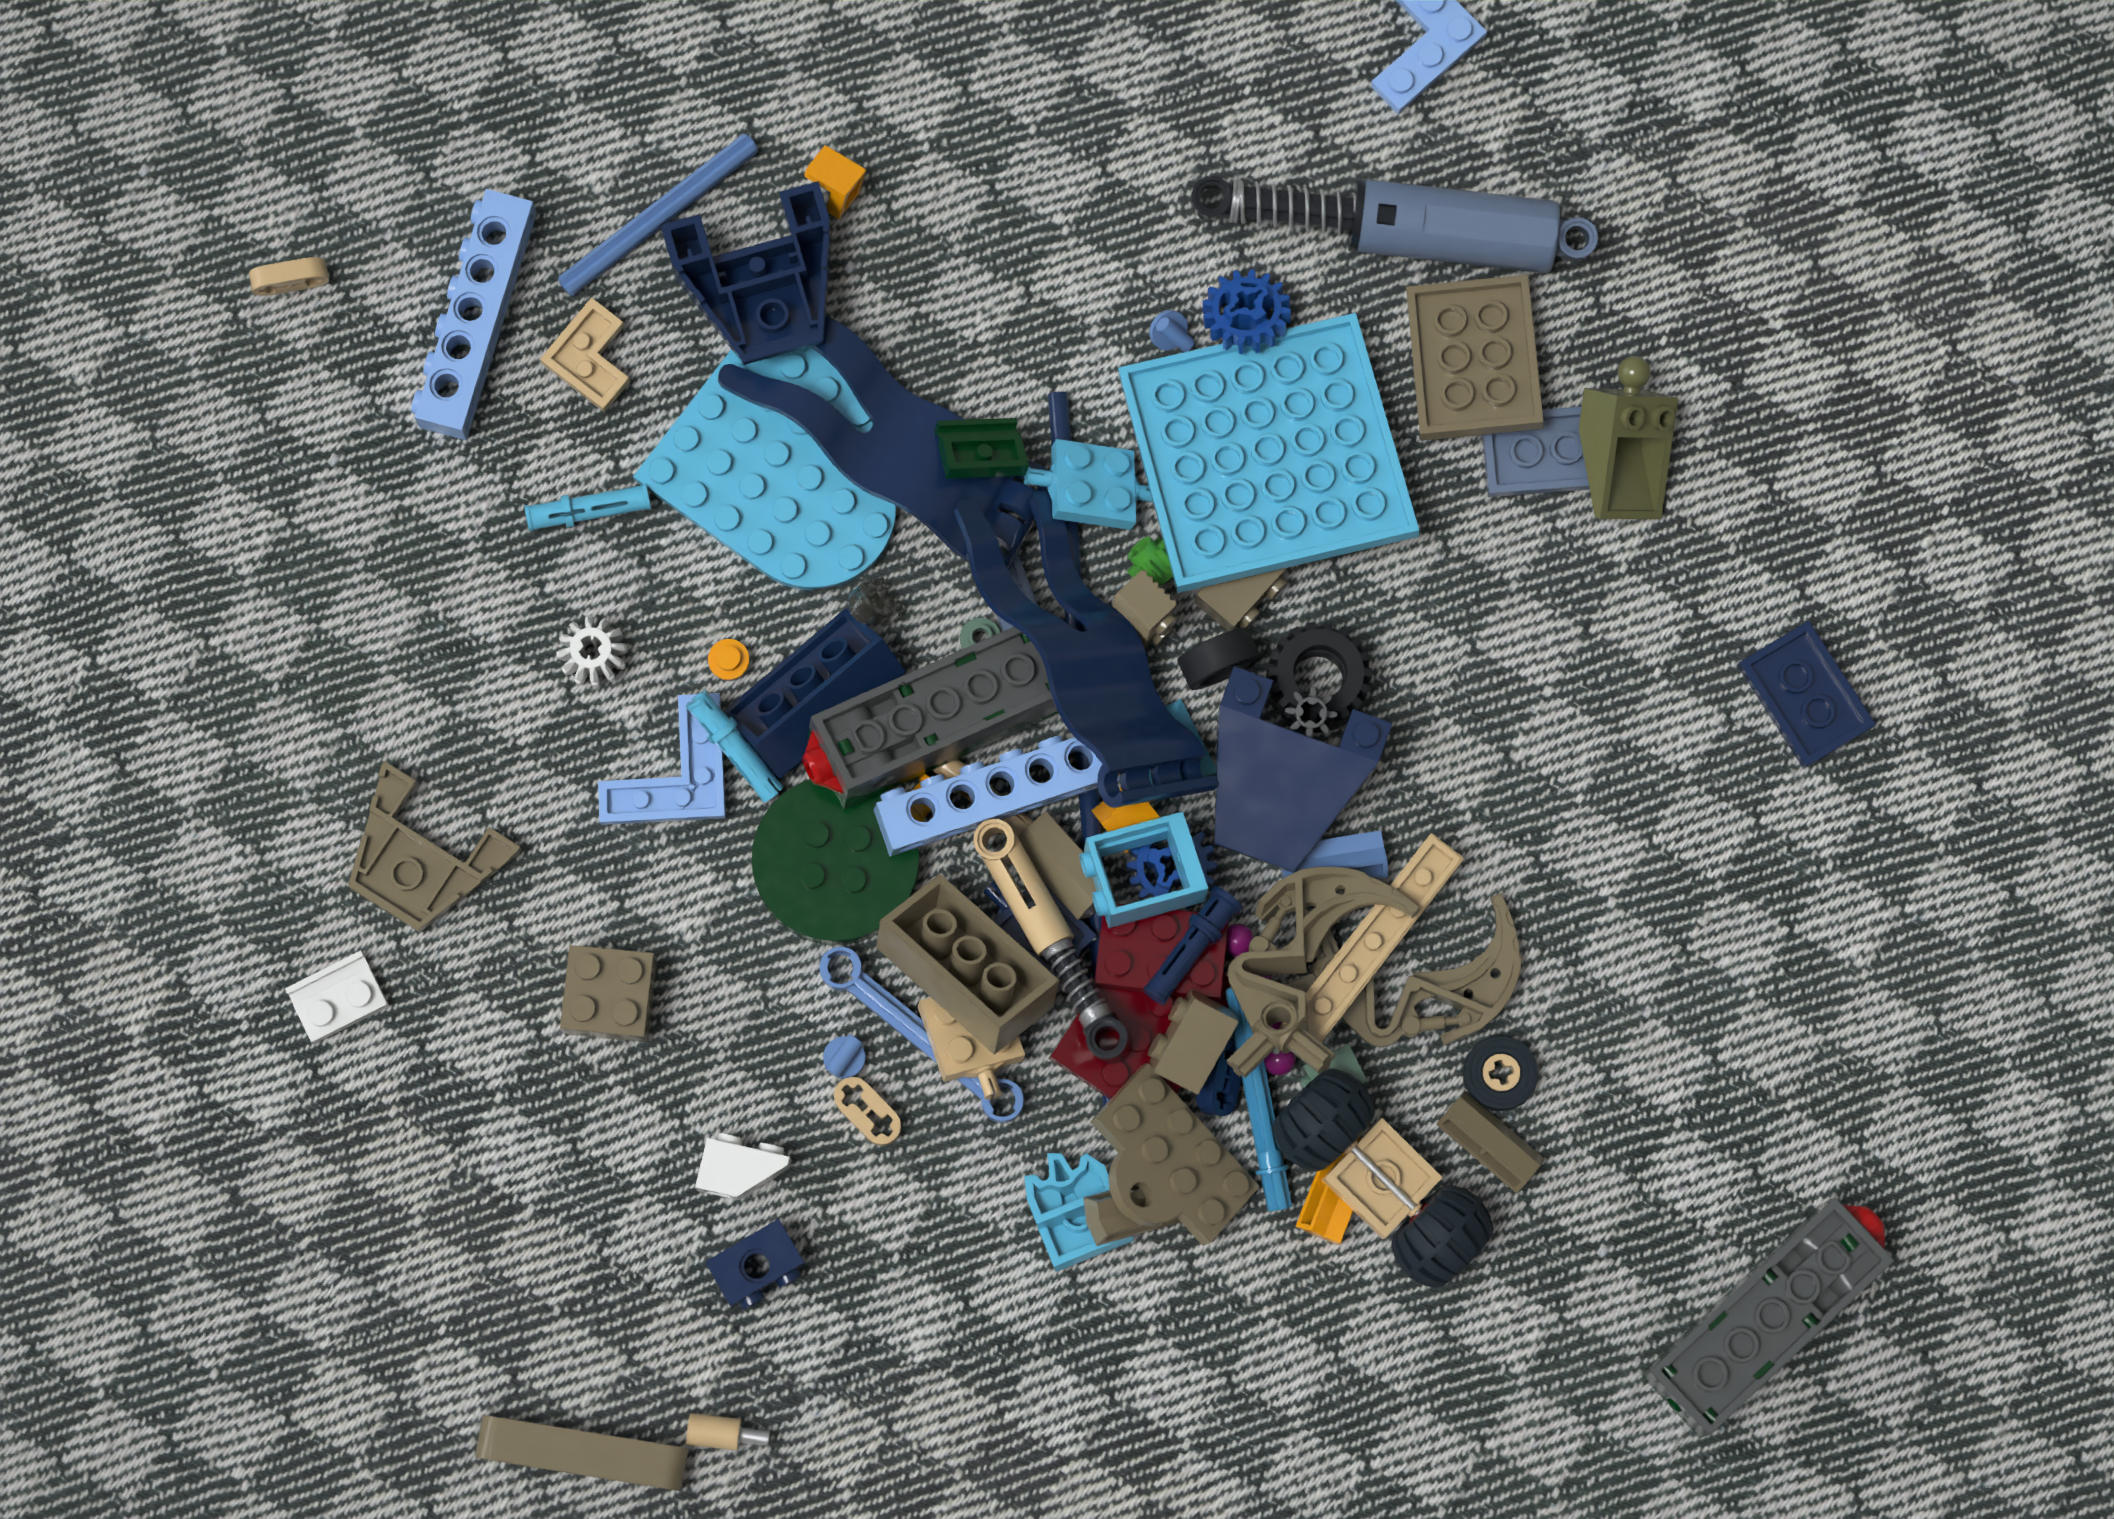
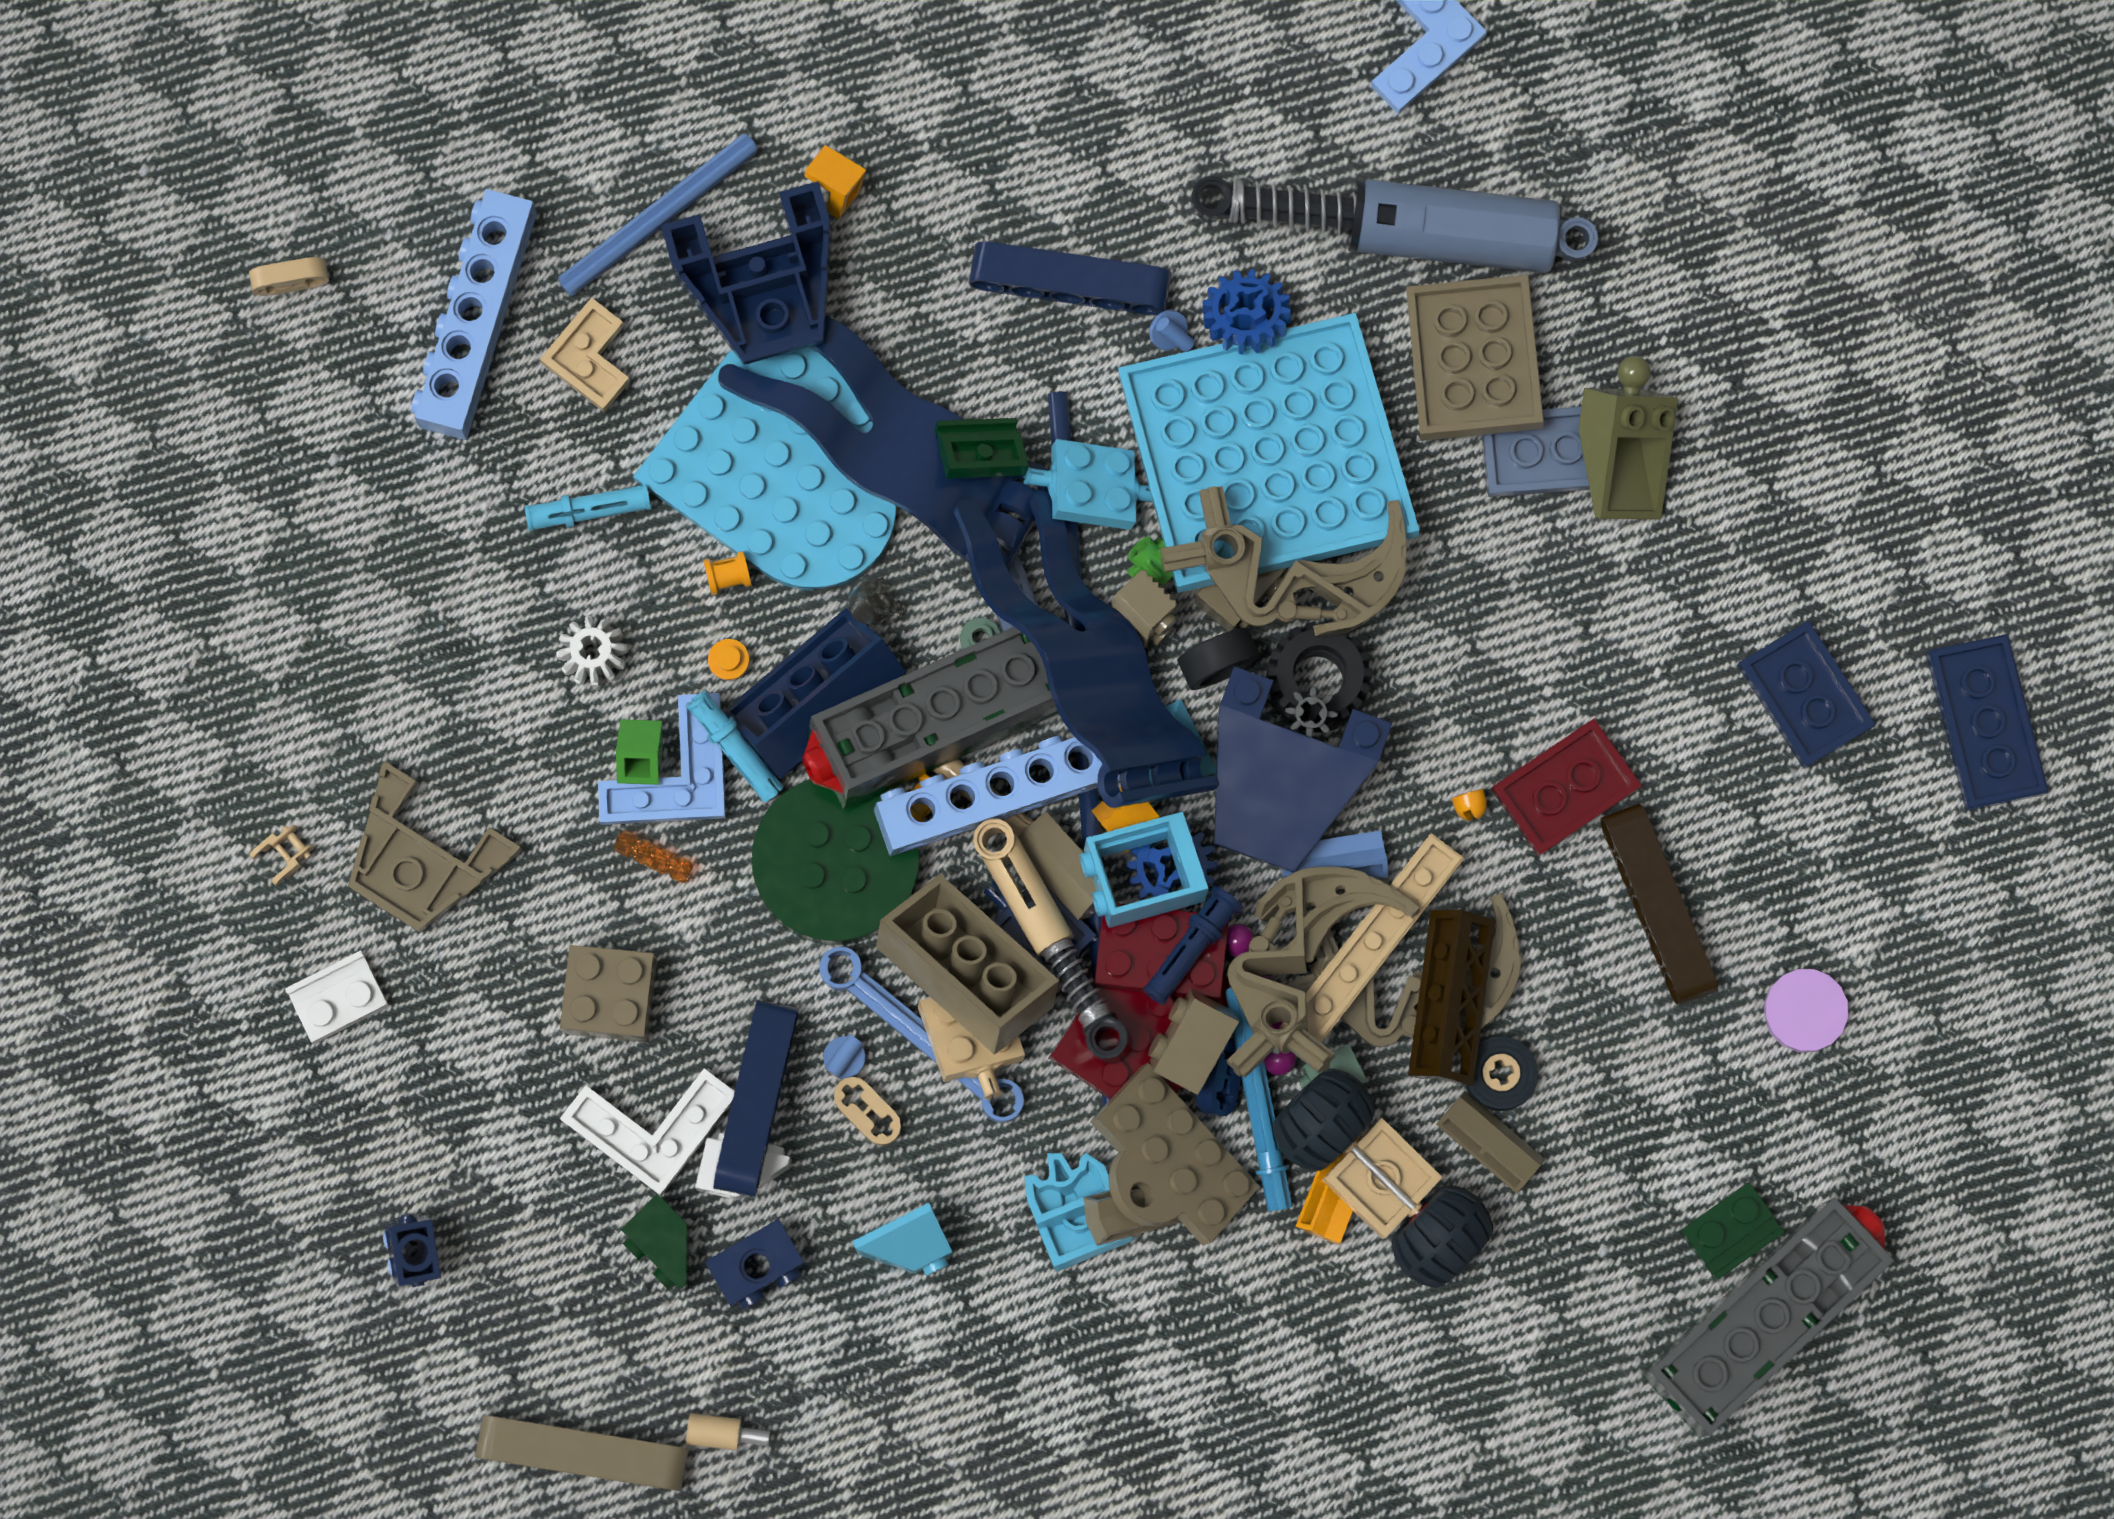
(292, 862): none -> tan piece
(420, 1265): none -> dark blue head
(639, 752): none -> bright green brick
(653, 856): none -> clear orange axle
(659, 1156): none -> white plate
(662, 1238): none -> dark green slope
(727, 573): none -> light orange bush
(756, 1098): none -> dark blue beam
(908, 1243): none -> medium azure slope
(1069, 278): none -> dark blue beam
(1238, 574): none -> dark tan piece
(1446, 994): none -> dark brown fence
(1470, 804): none -> light orange hinge
(1566, 787): none -> dark red plate
(1659, 904): none -> dark brown beam
(1731, 1231): none -> dark green plate
(1806, 1010): none -> lavender tile
(1986, 722): none -> dark blue tile

